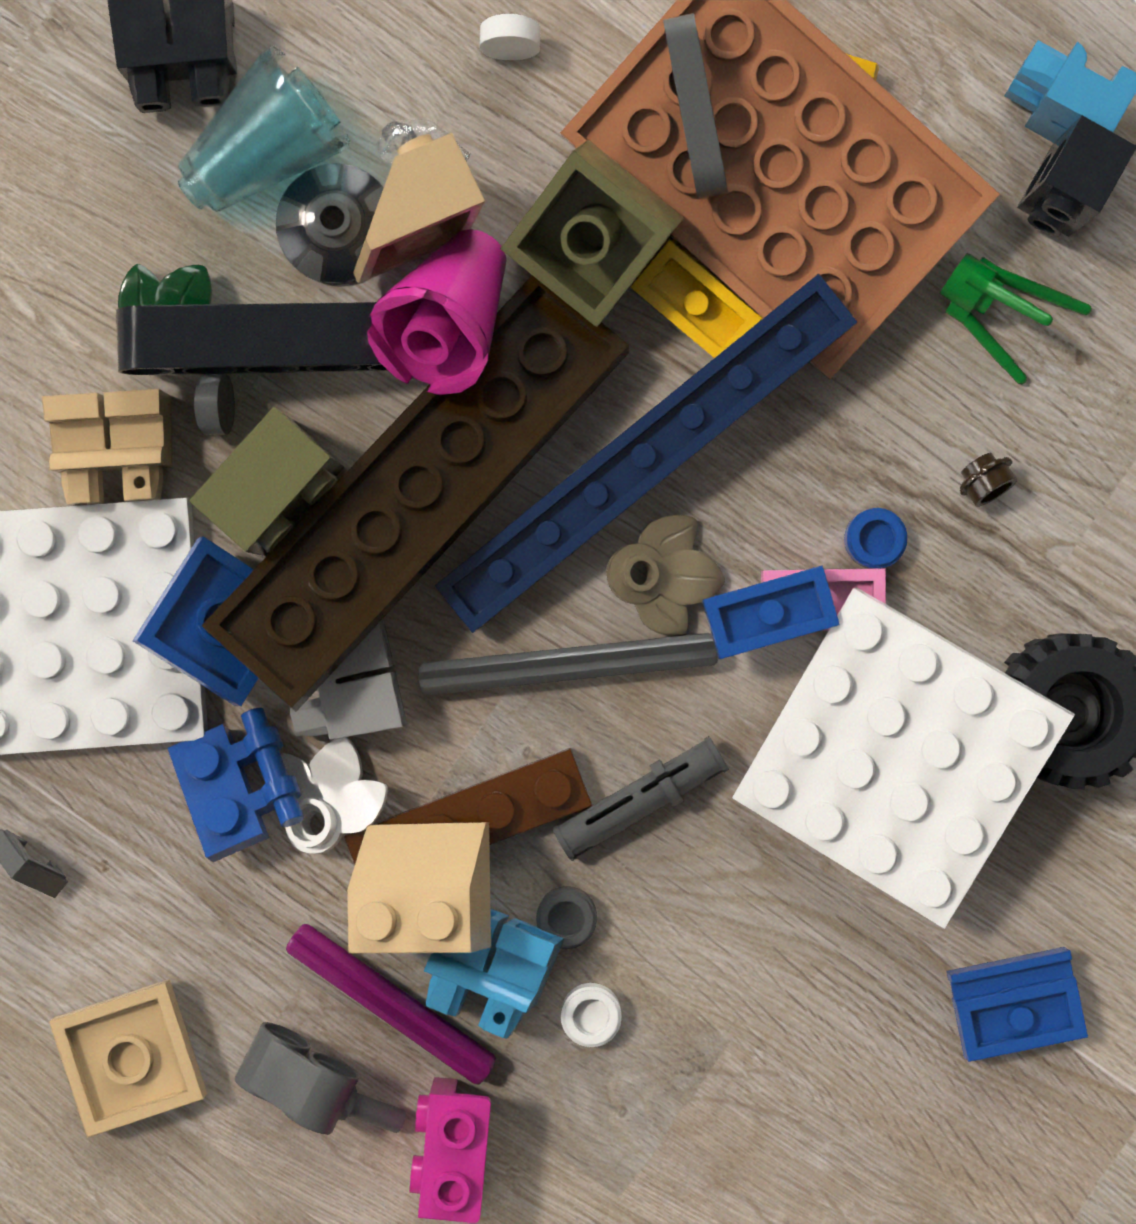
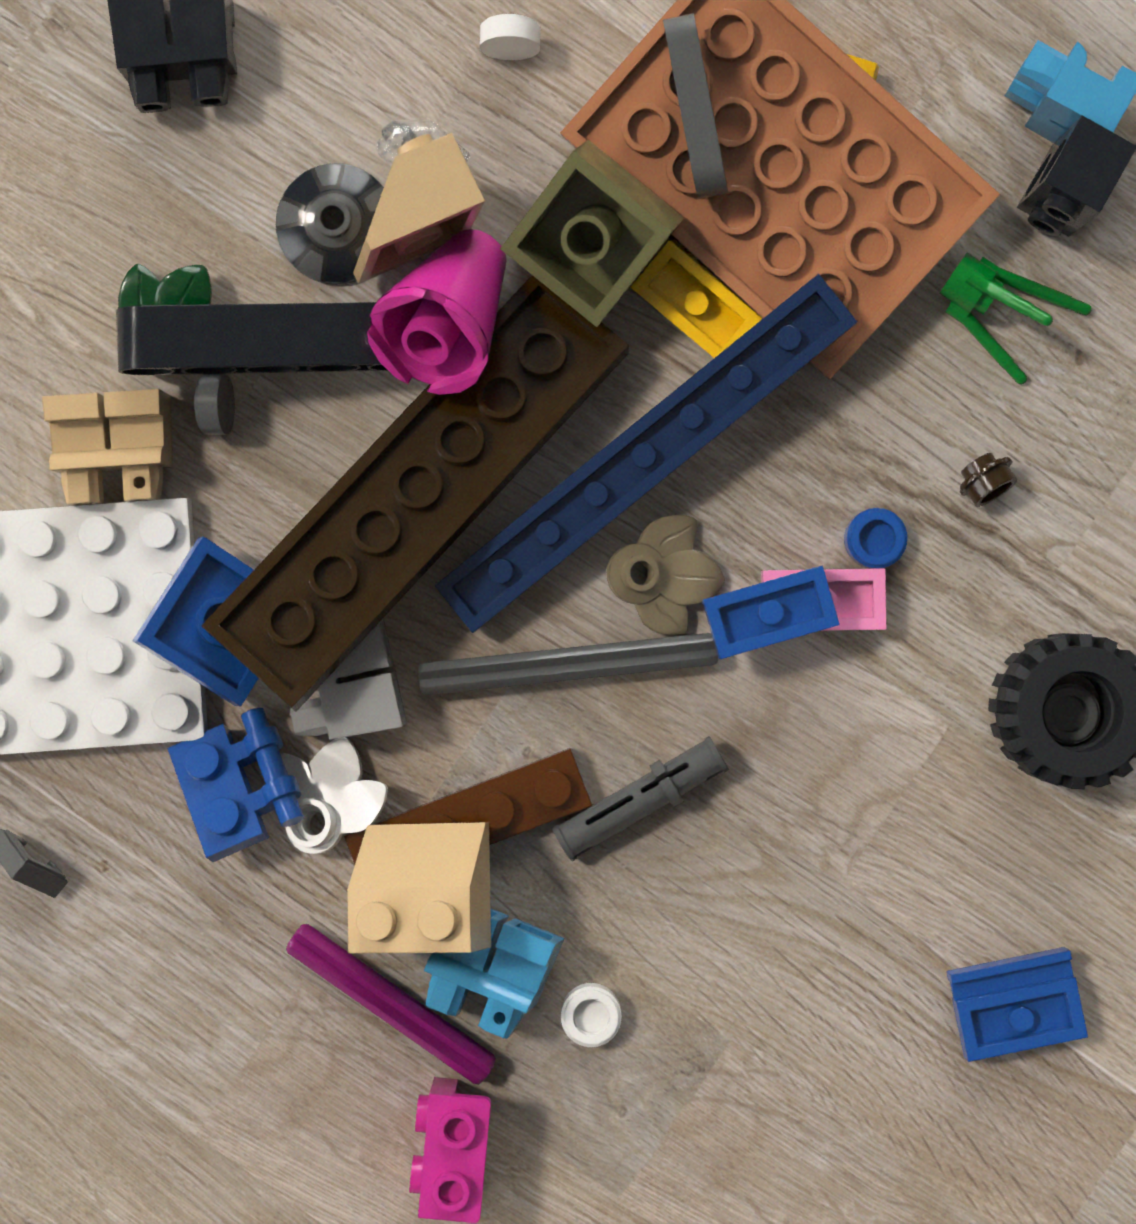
(128, 1058): tan plate -> none
(260, 136): clear light blue cone -> none
(267, 484): olive brick -> none
(309, 1089): dark grey beam -> none
(567, 914): dark grey tile -> none
(902, 756): white plate -> none

